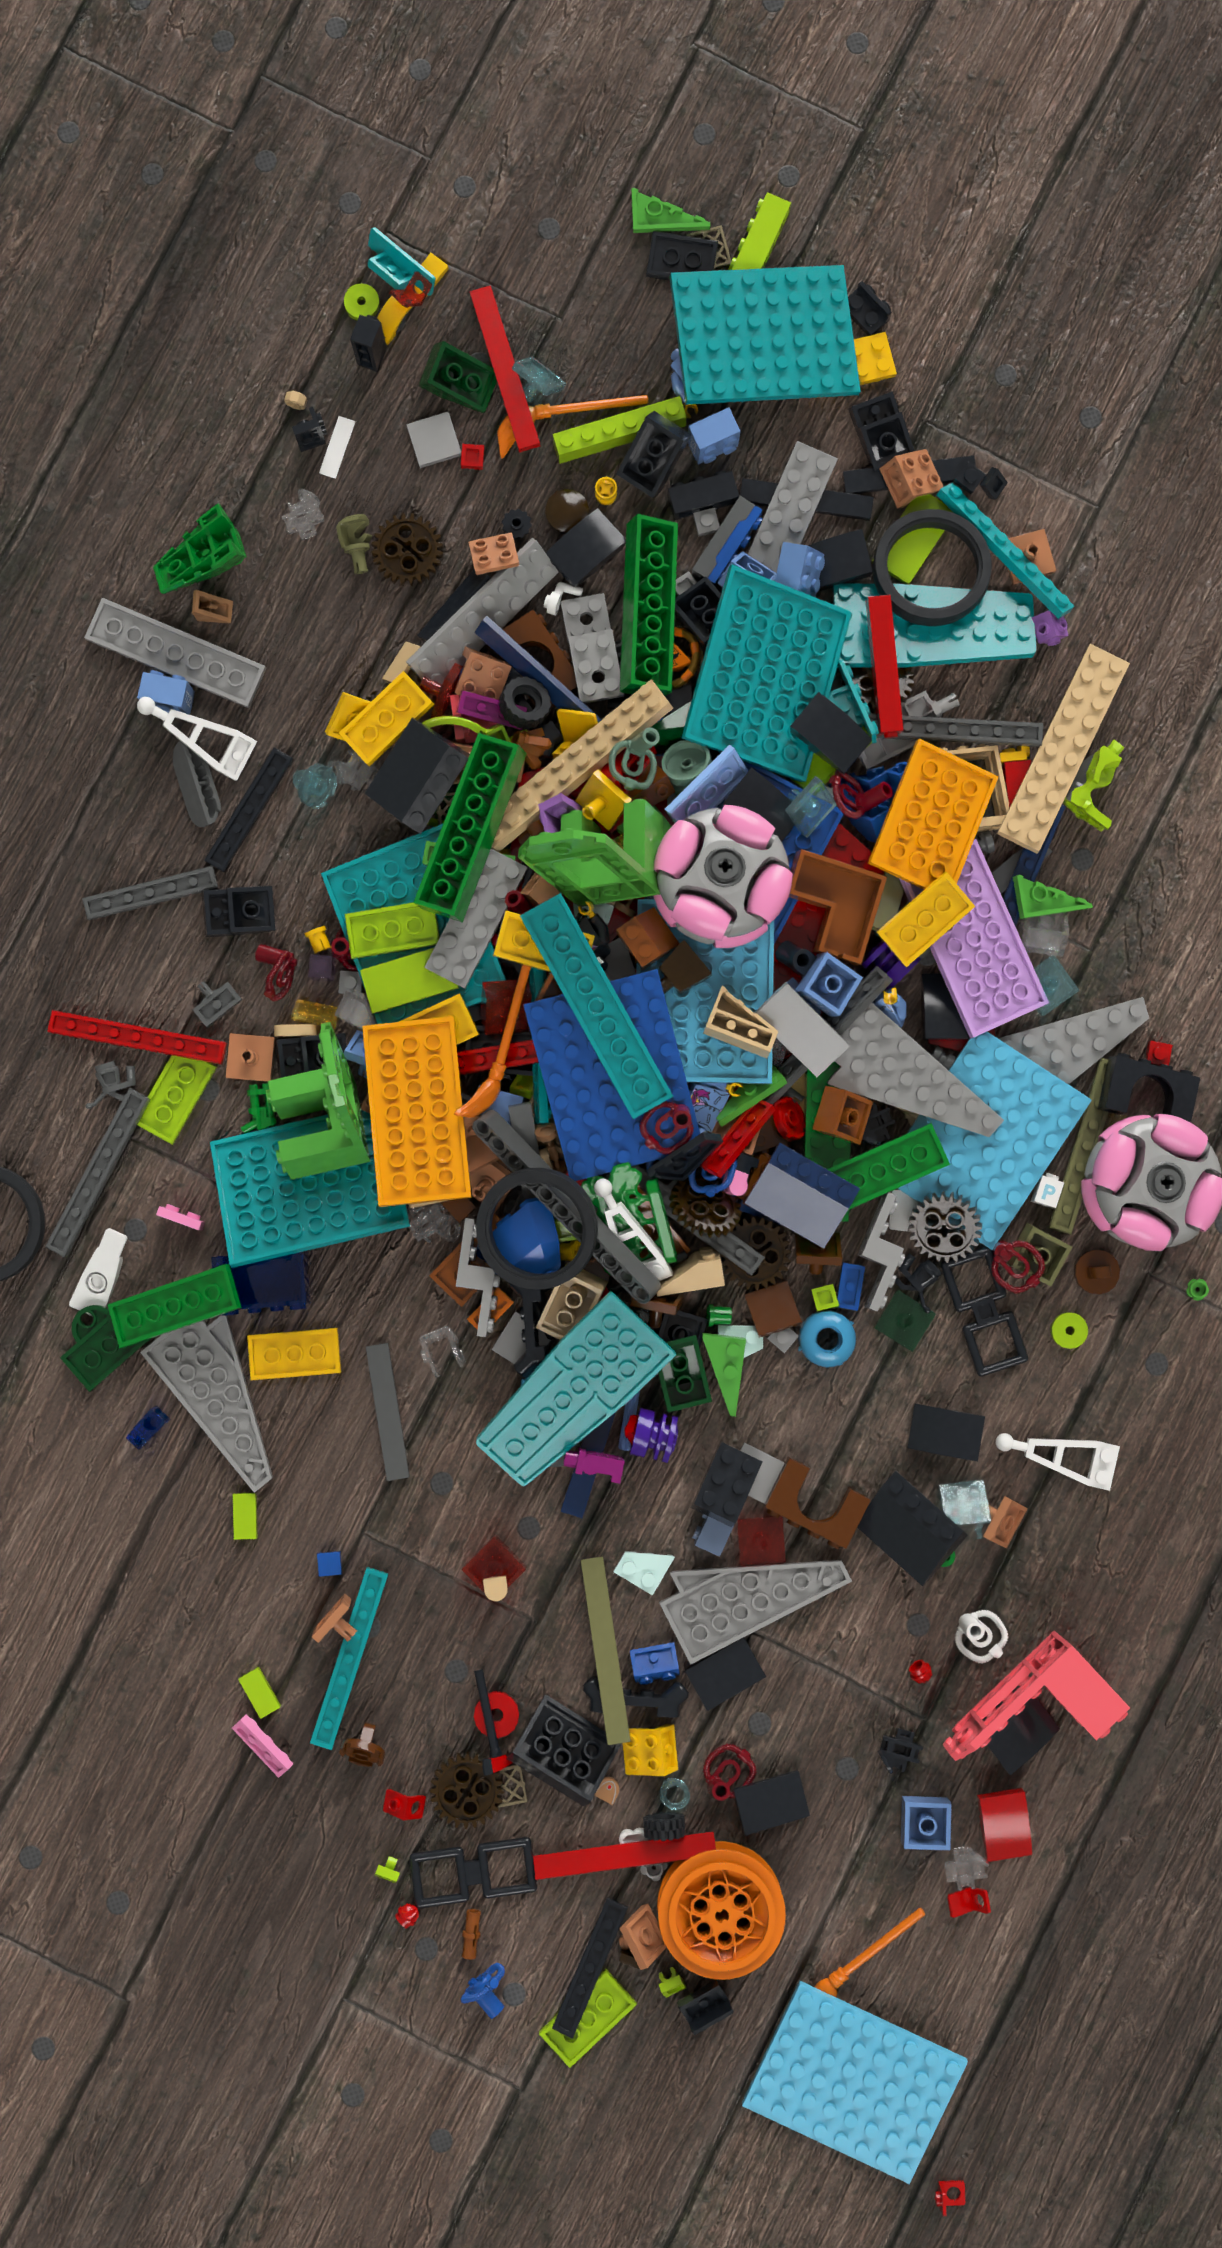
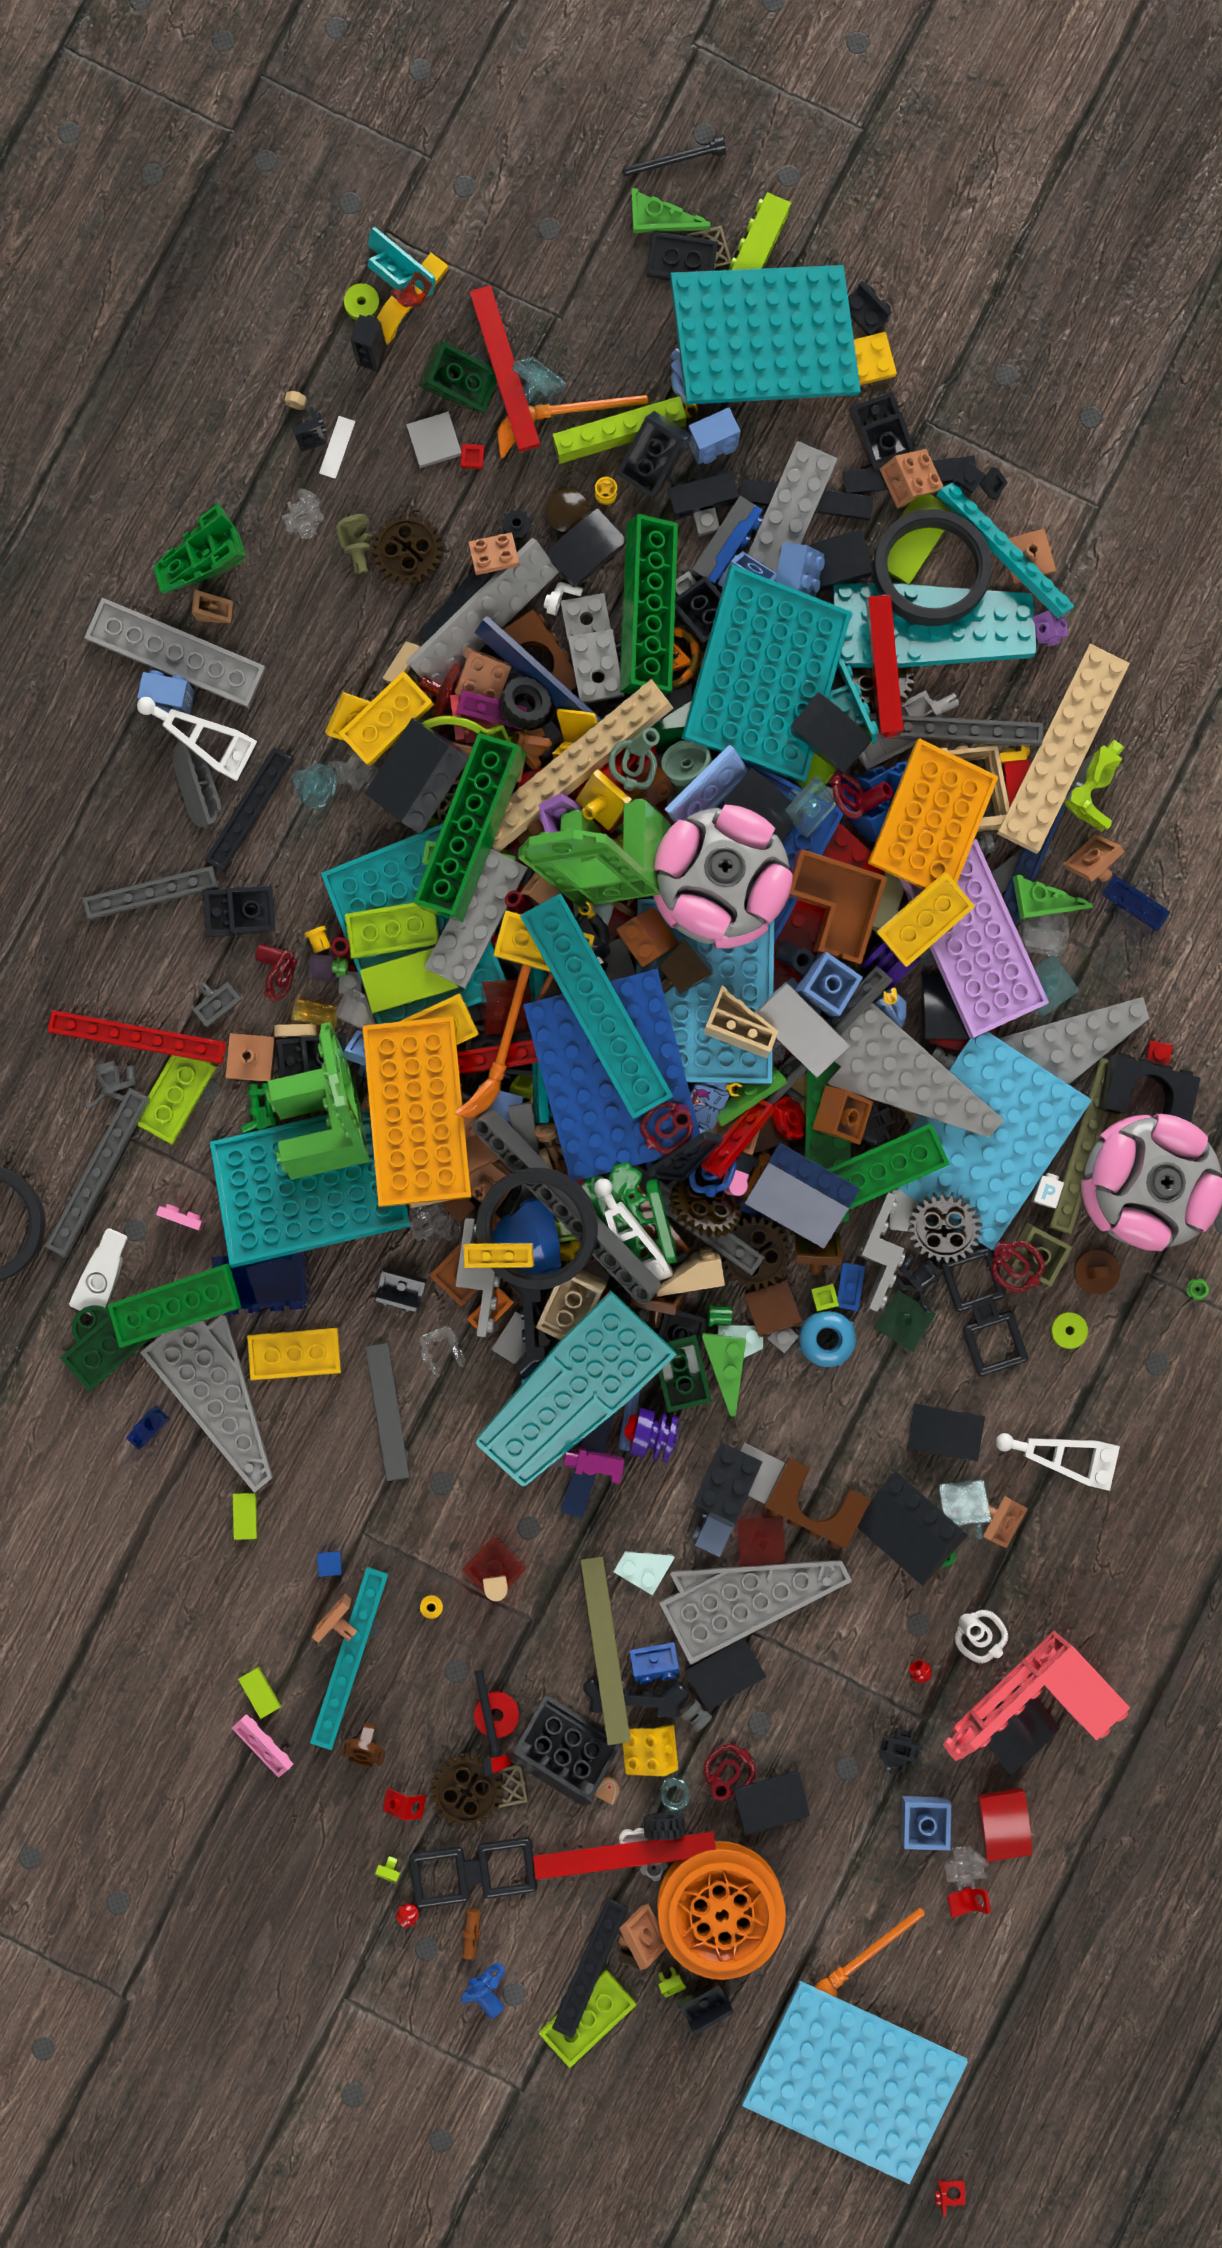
(340, 966): none -> bright green plate
(400, 1290): none -> black bracket
(434, 1600): none -> yellow plate
(498, 1255): none -> yellow tile
(695, 1716): none -> dark grey wheel
(716, 147): none -> black piece
(1094, 859): none -> nougat tile
(1135, 903): none -> clear blue plate

